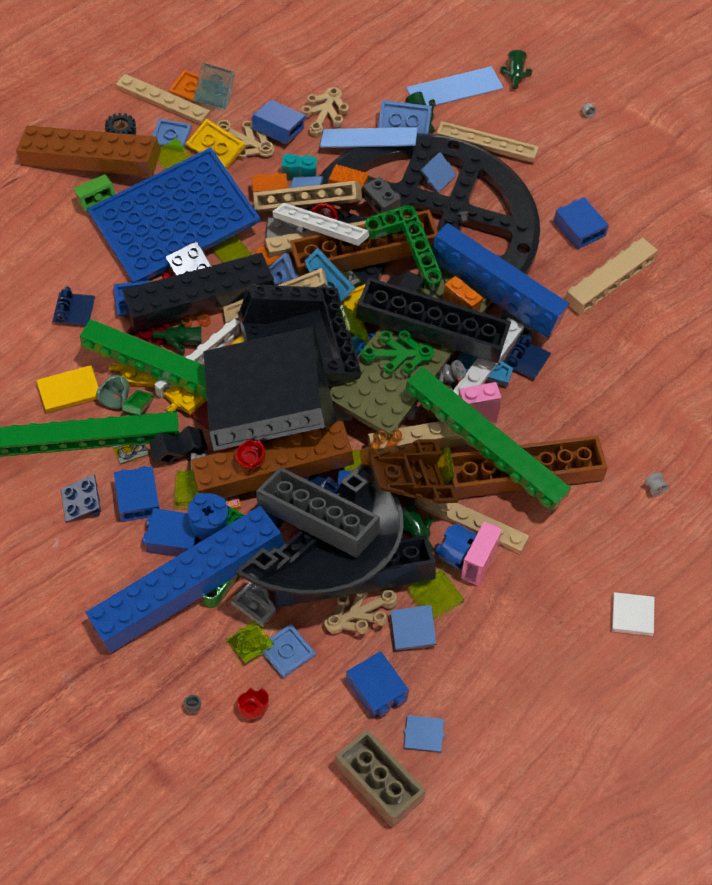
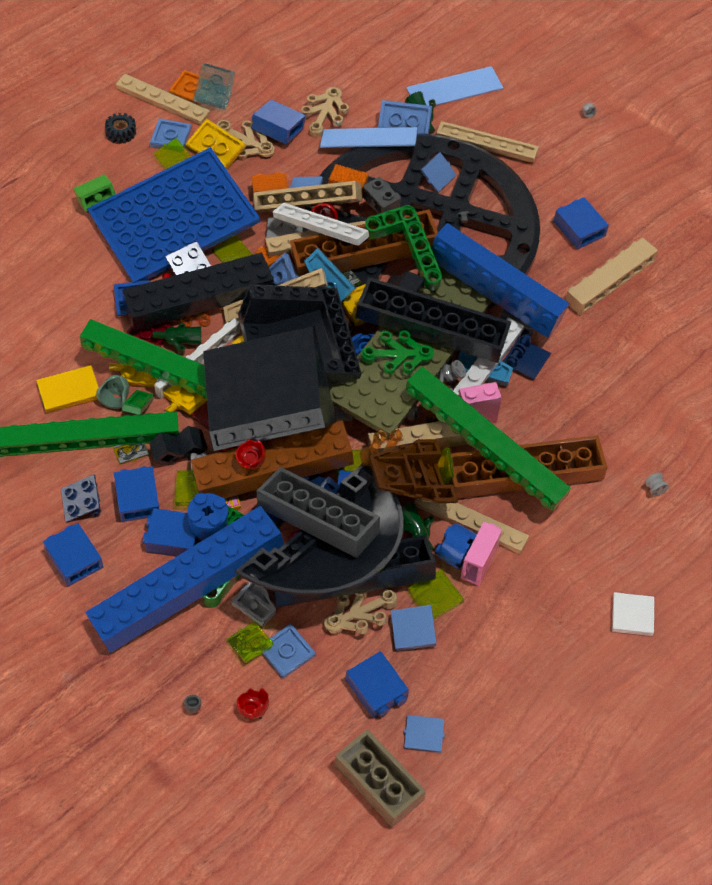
(73, 308): dark blue hinge -> none
(73, 554): none -> blue brick
(89, 150): dark orange brick -> none
(299, 166): teal brick -> none
(354, 325): clear neon green piece -> none
(461, 294): orange brick -> none
(516, 66): dark green piece -> none

